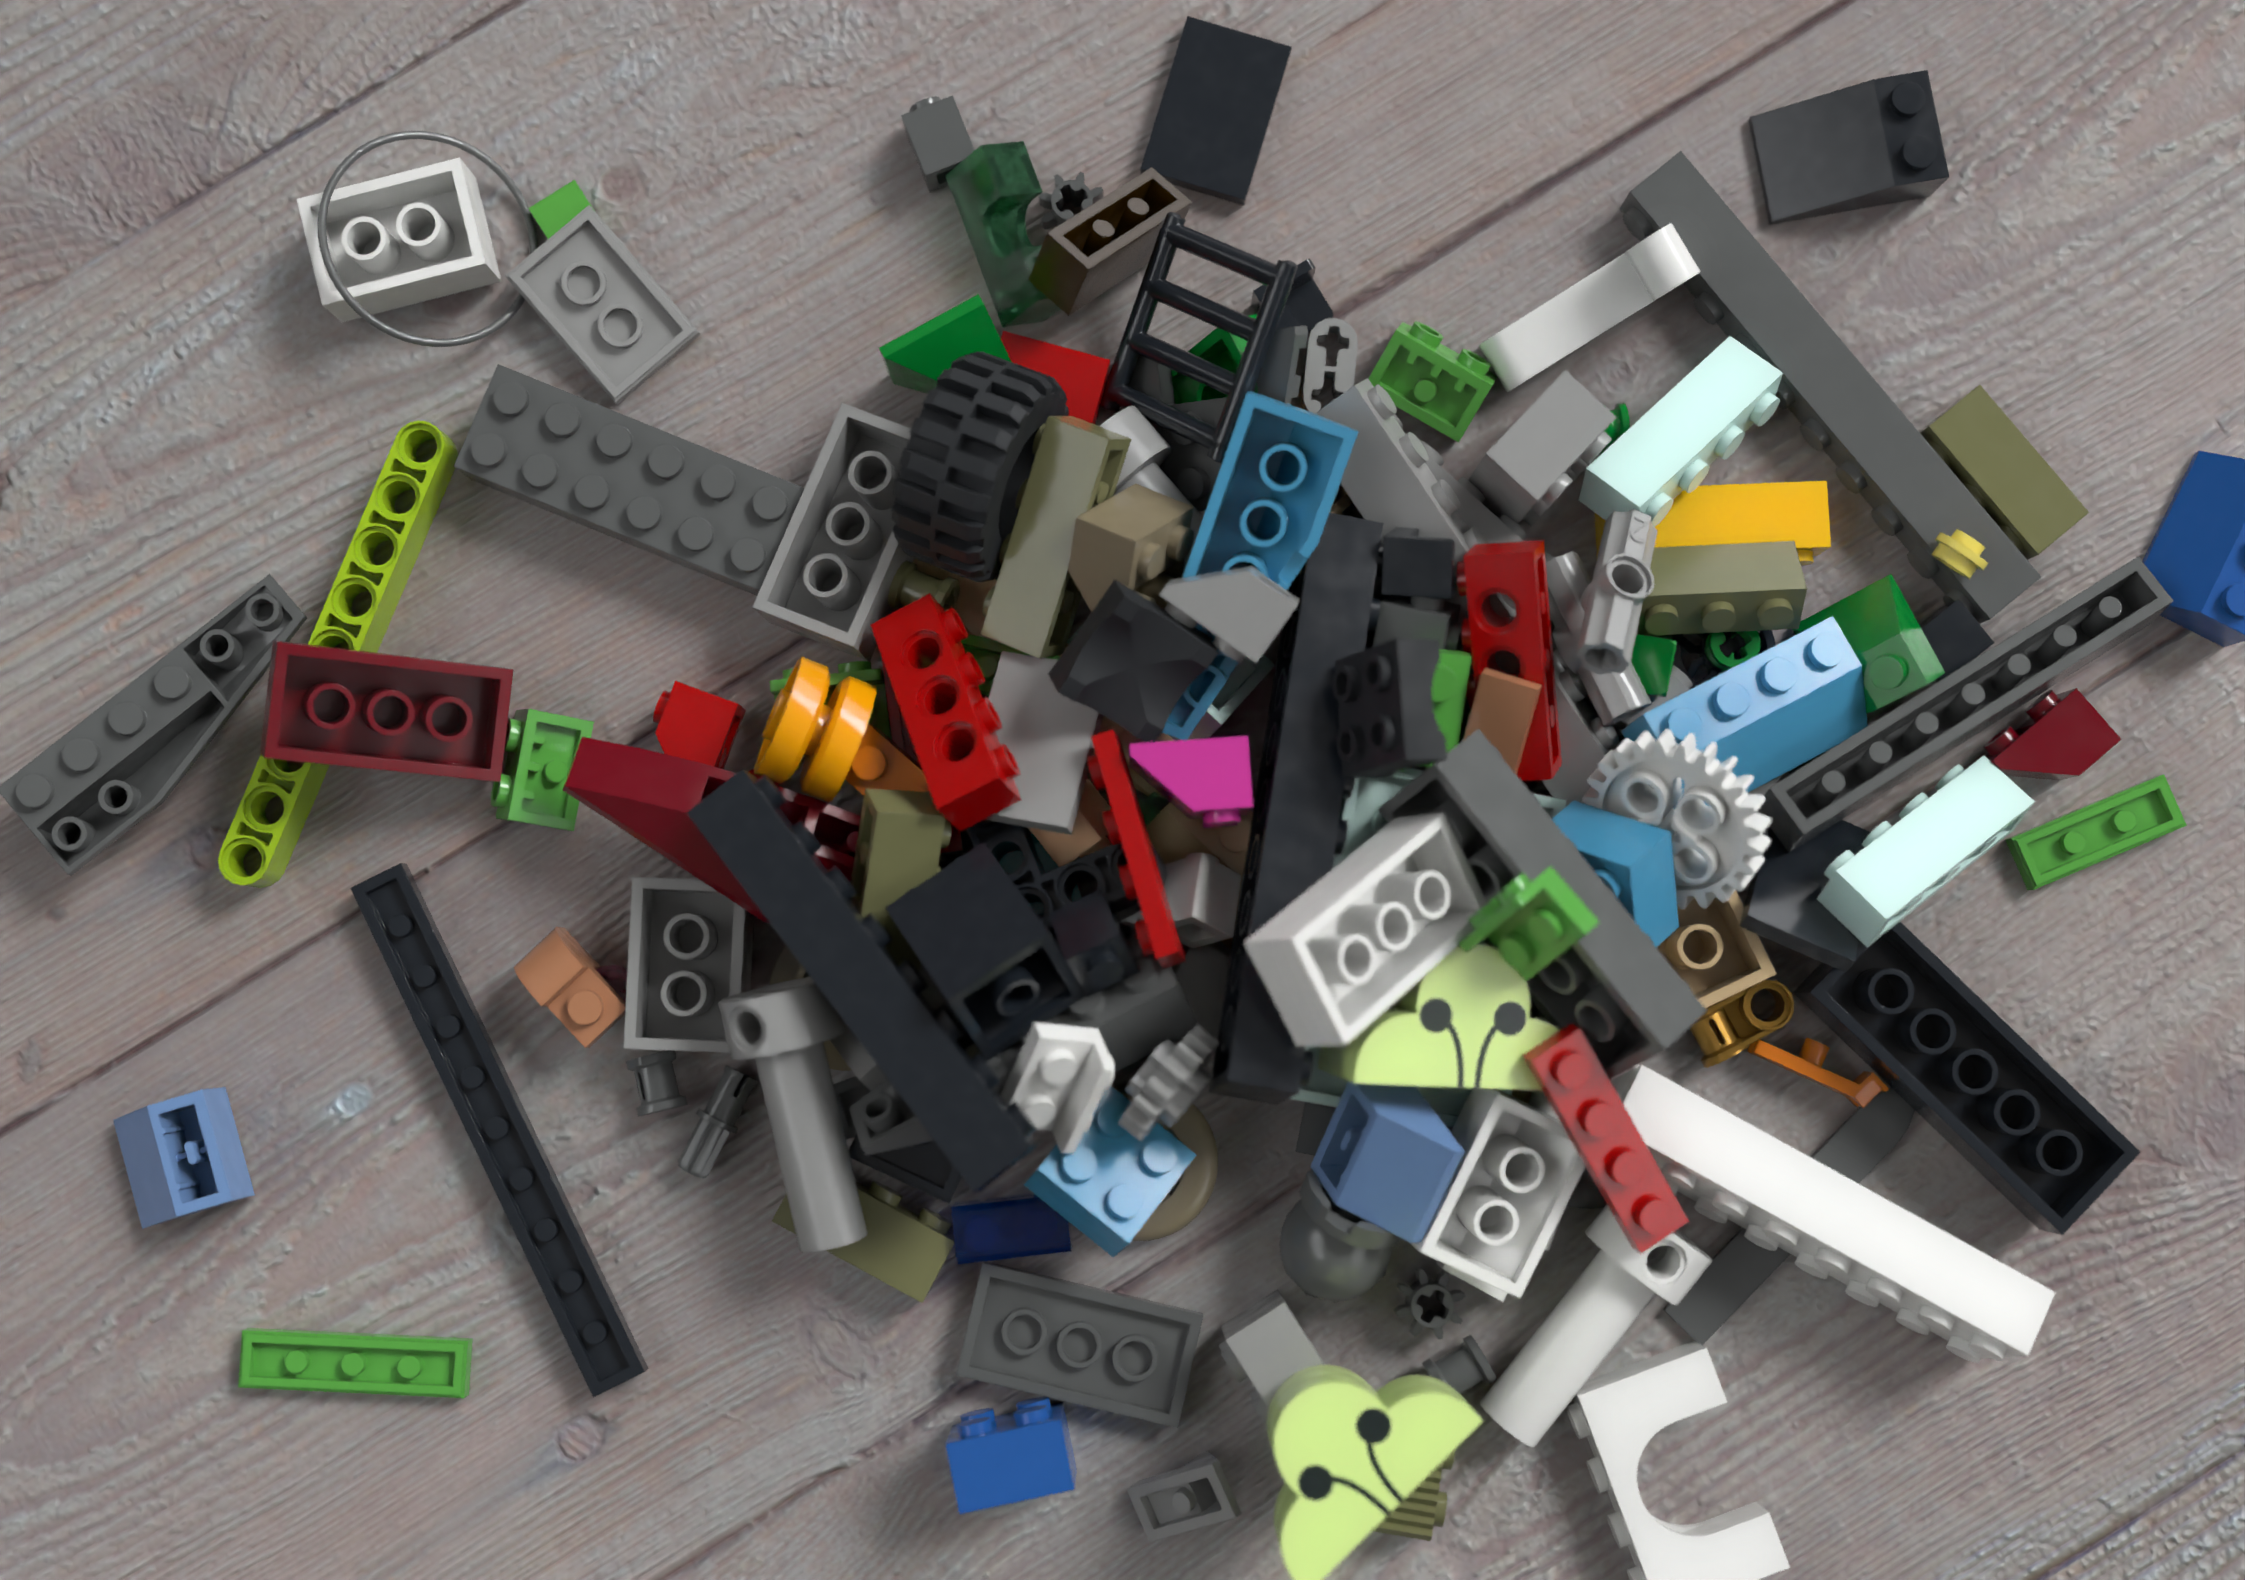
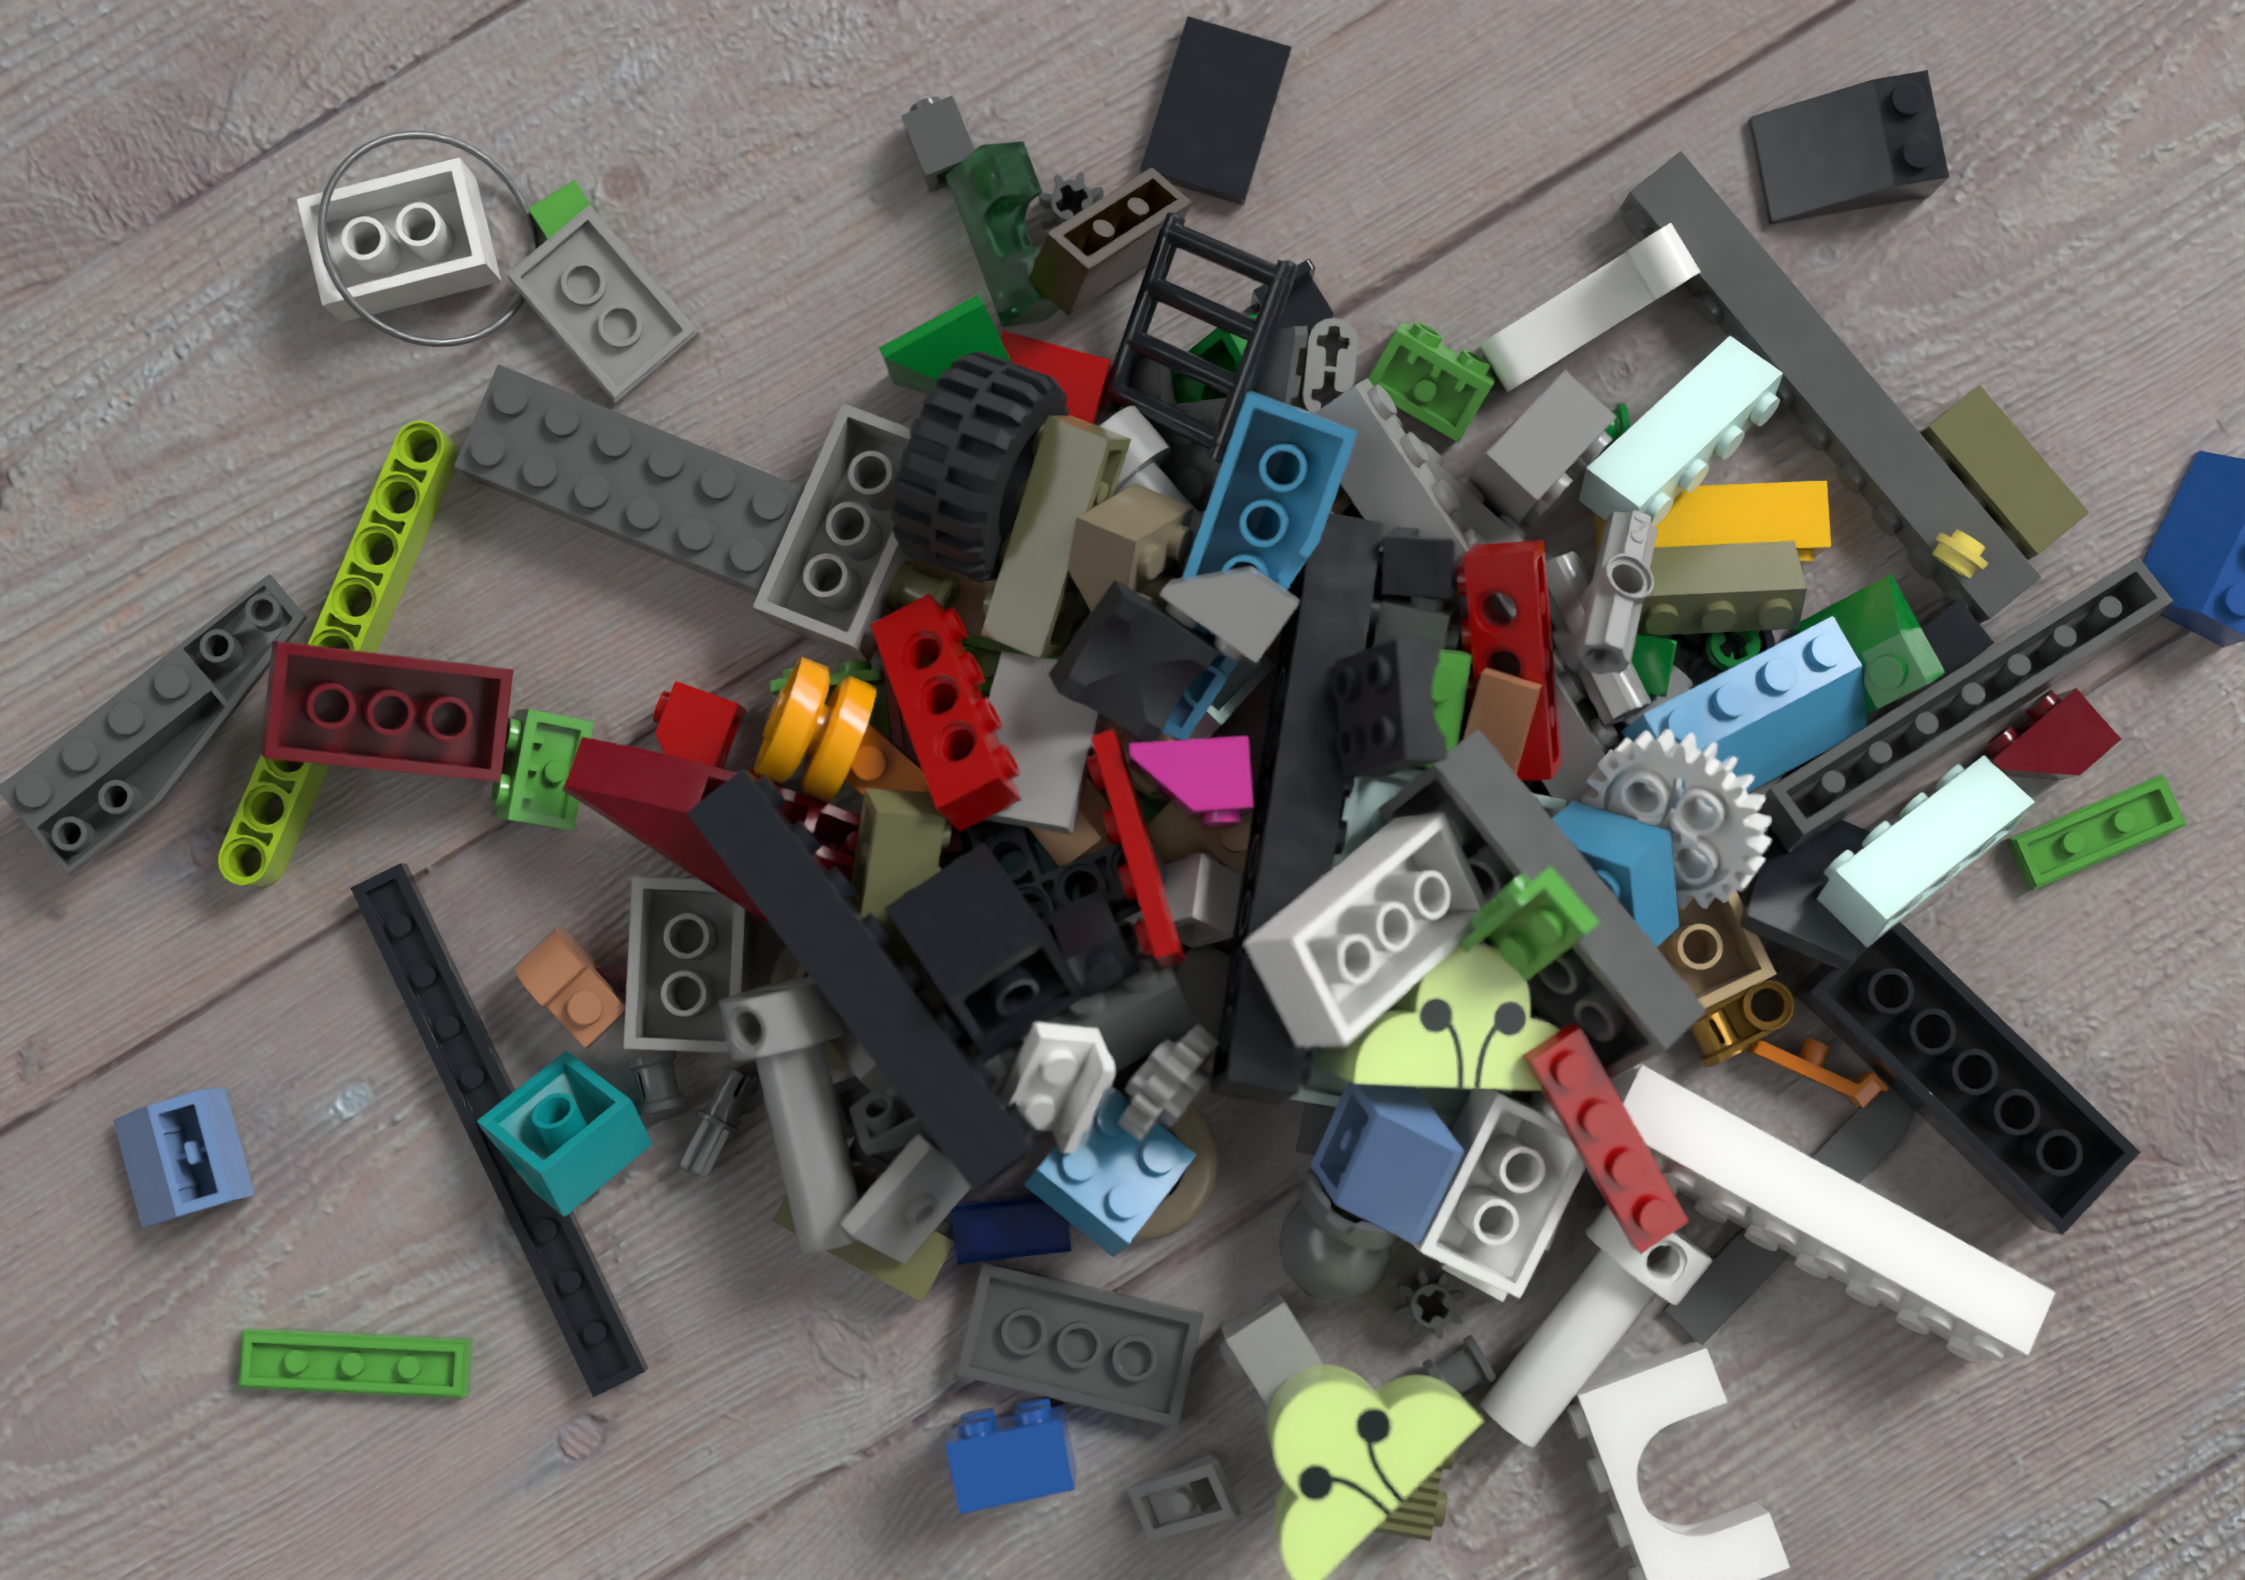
(566, 1132): none -> teal slope
(907, 1201): none -> light grey plate

